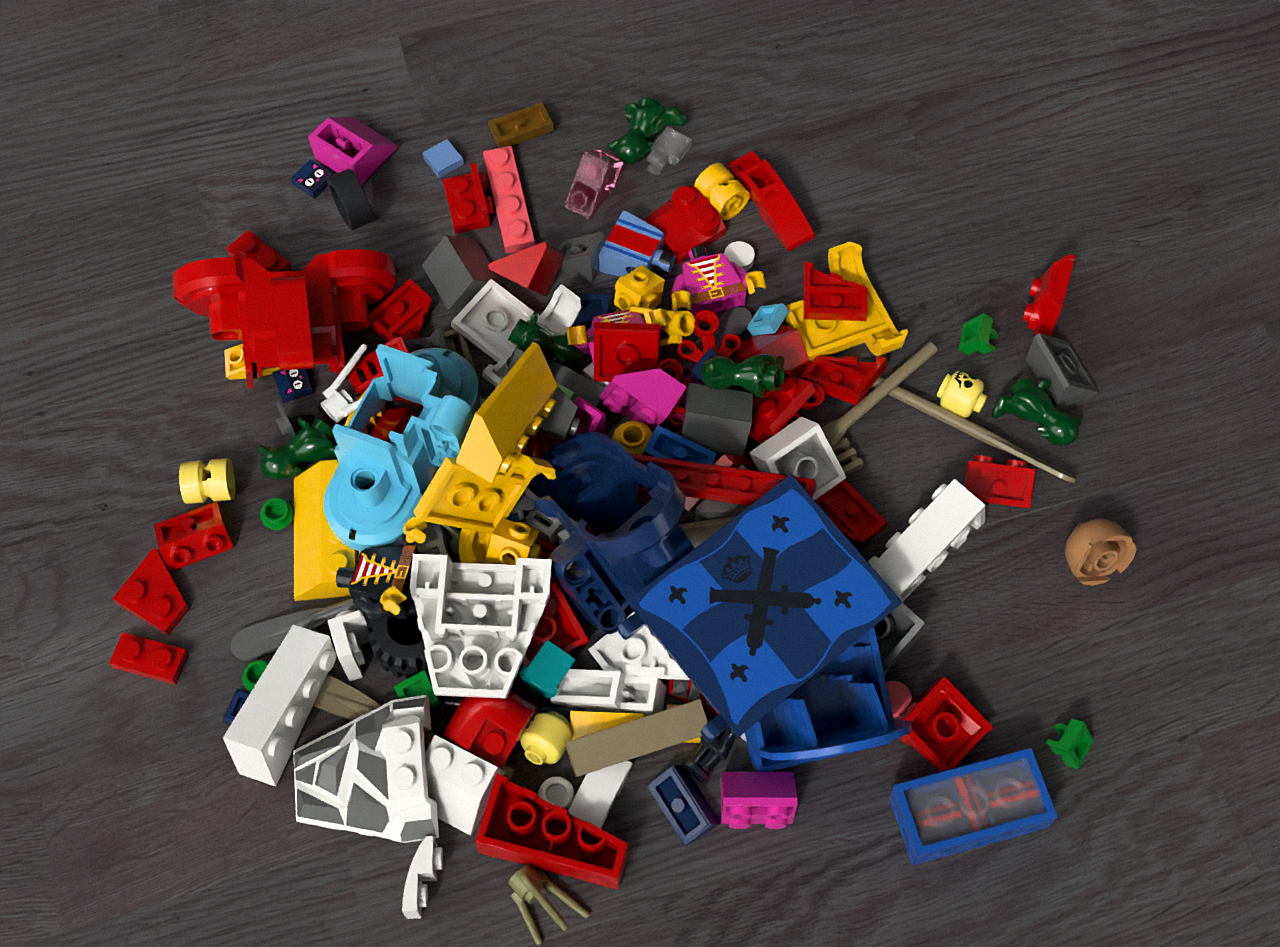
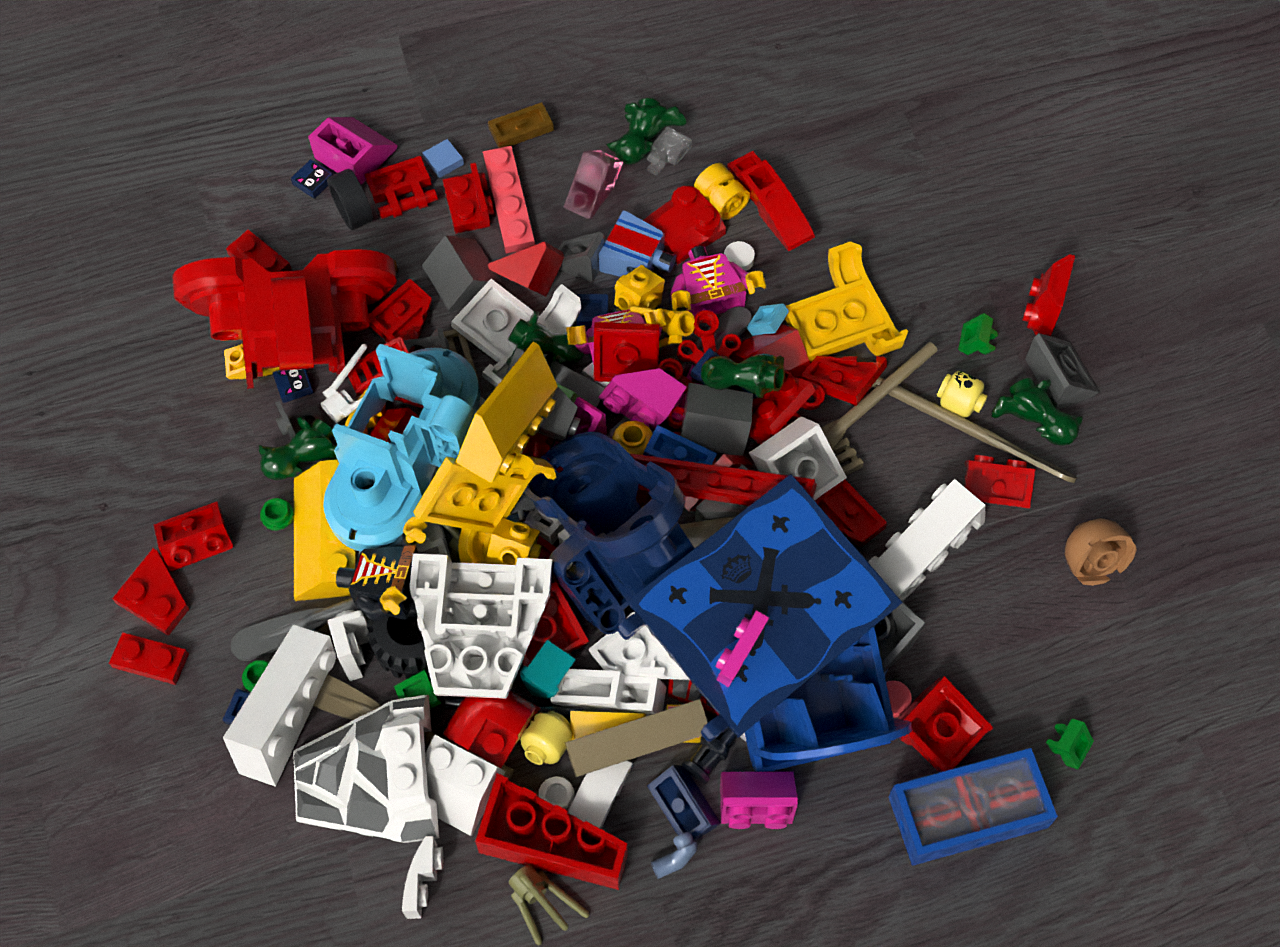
(205, 481): light yellow wheel -> none
(398, 180): none -> red plate
(676, 859): none -> sand blue arm
(747, 633): none -> dark pink plate
(832, 297): red wing -> none

